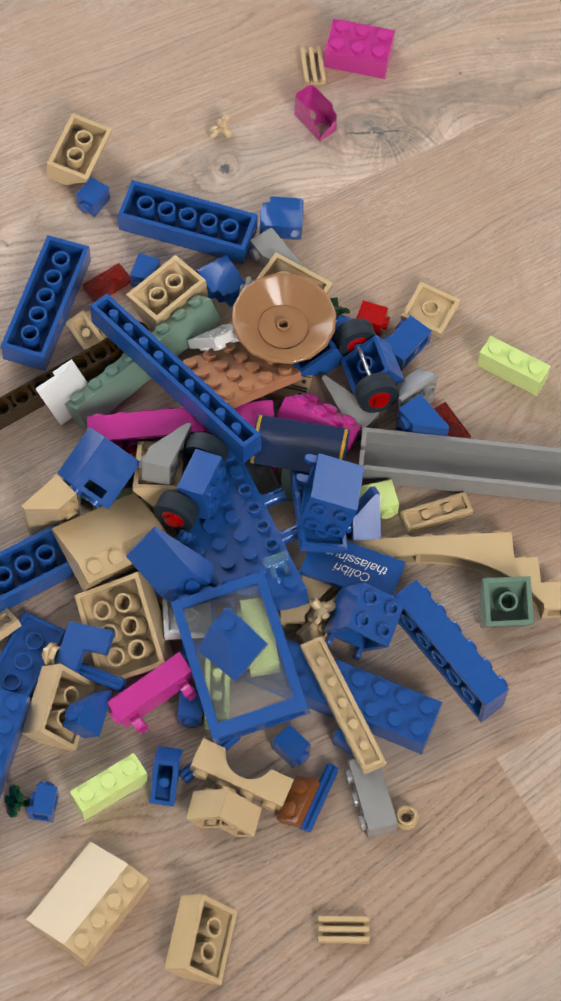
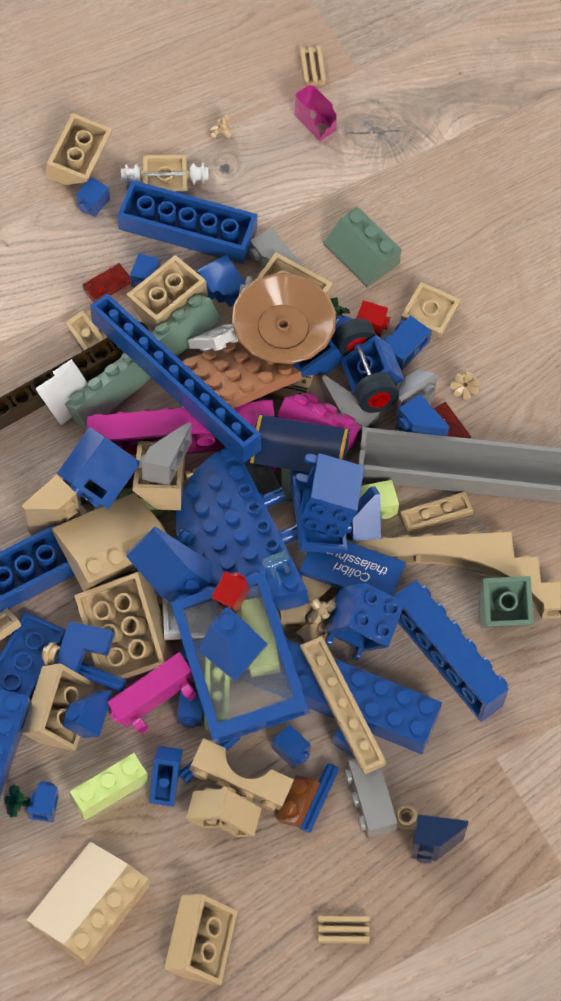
(46, 303): blue brick -> none
(165, 172): none -> tan plate
(199, 485): brick -> none
(231, 591): none -> red brick
(284, 216): blue piece -> none
(359, 48): dark pink brick -> none
(363, 247): none -> sand green slope
(436, 837): none -> dark blue slope
(465, 385): none -> tan plant
(513, 365): yellowish green brick -> none

